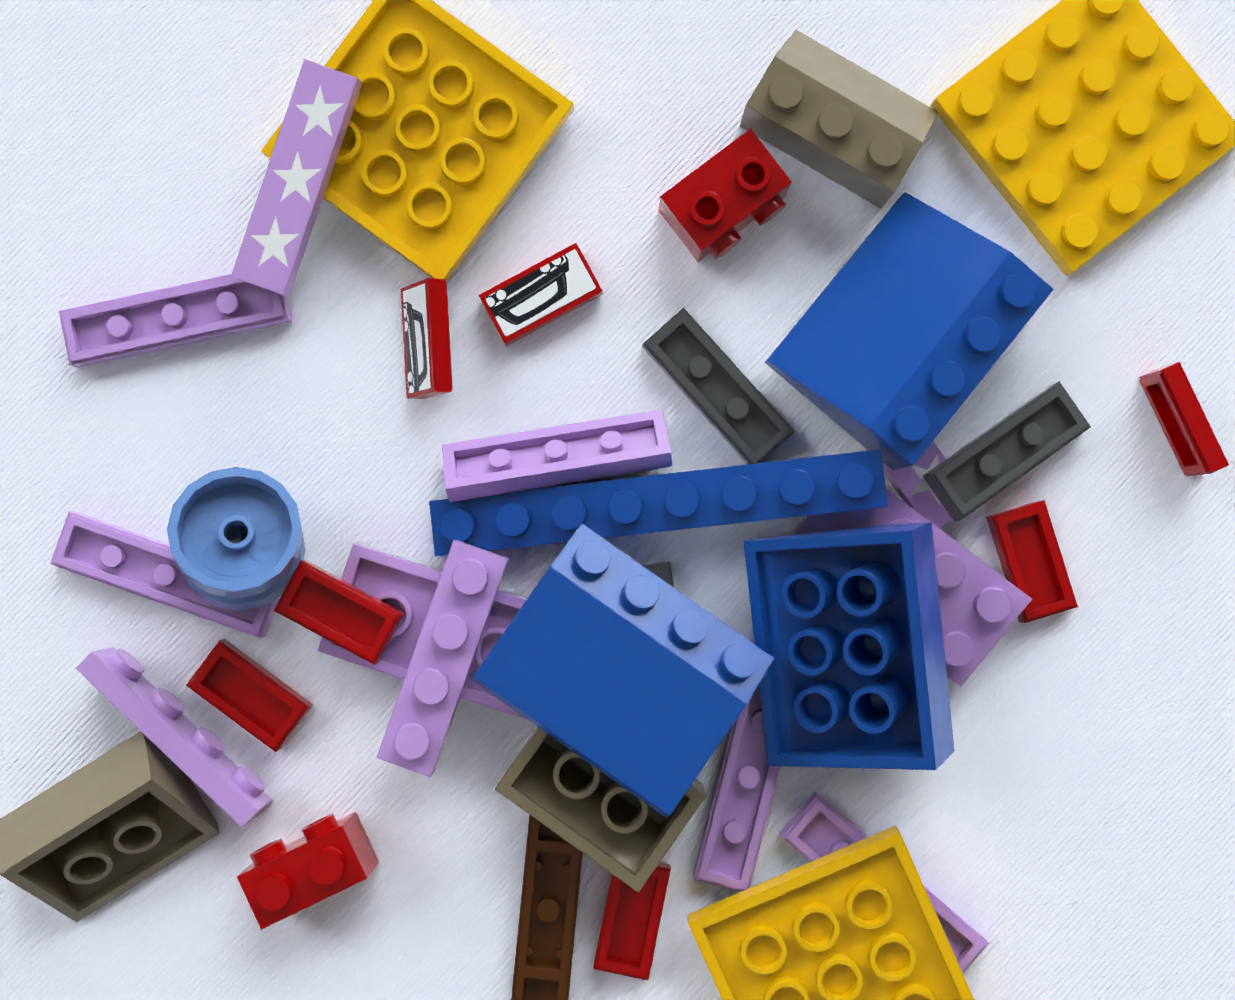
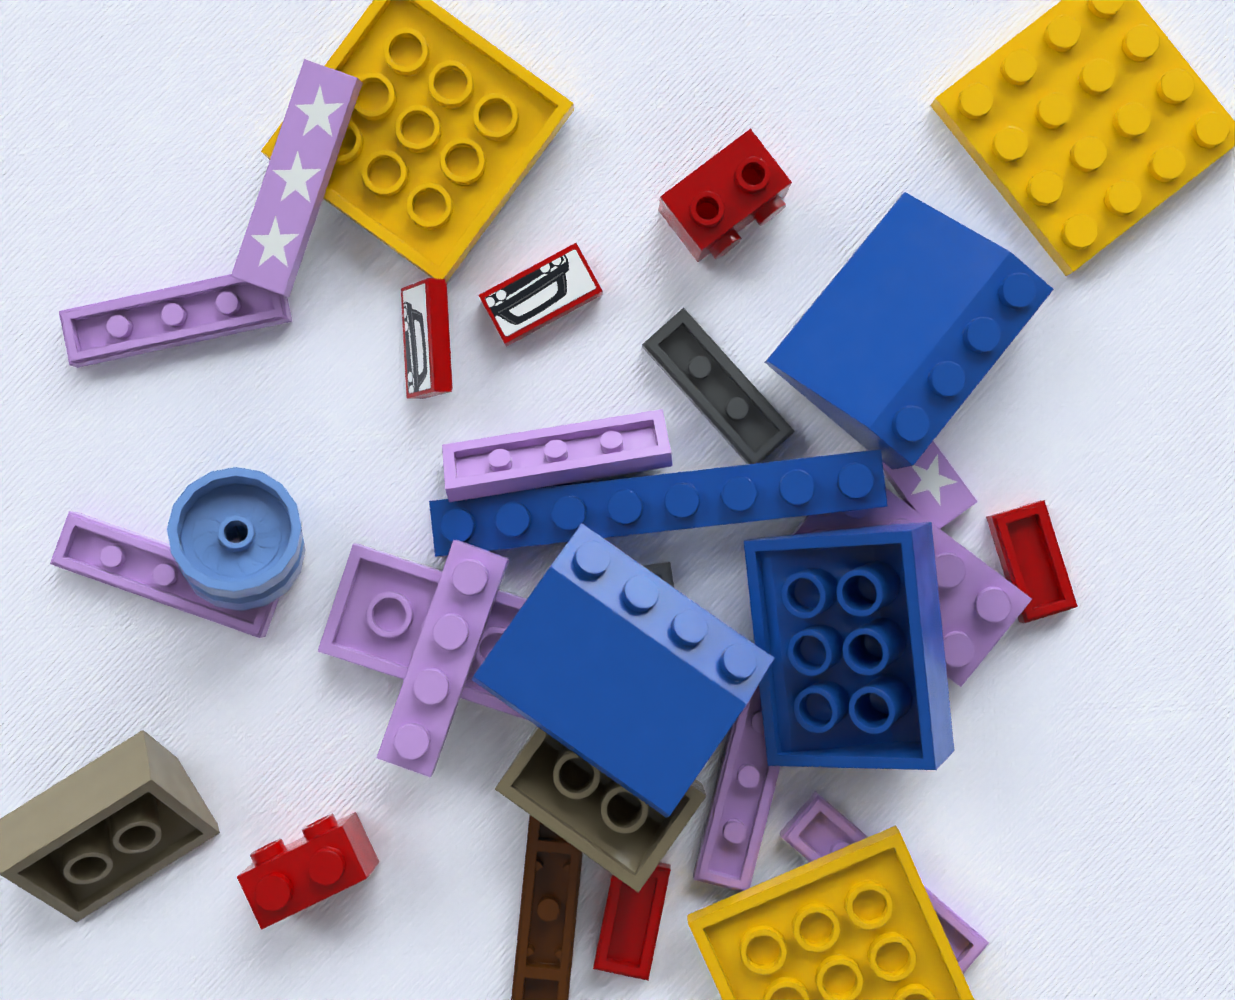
(162, 720): lavender plate -> none
(249, 695): red tile -> none
(339, 612): red tile -> none
(838, 118): dark tan slope -> none
(1006, 451): dark grey tile -> none
(1183, 420): red tile -> none

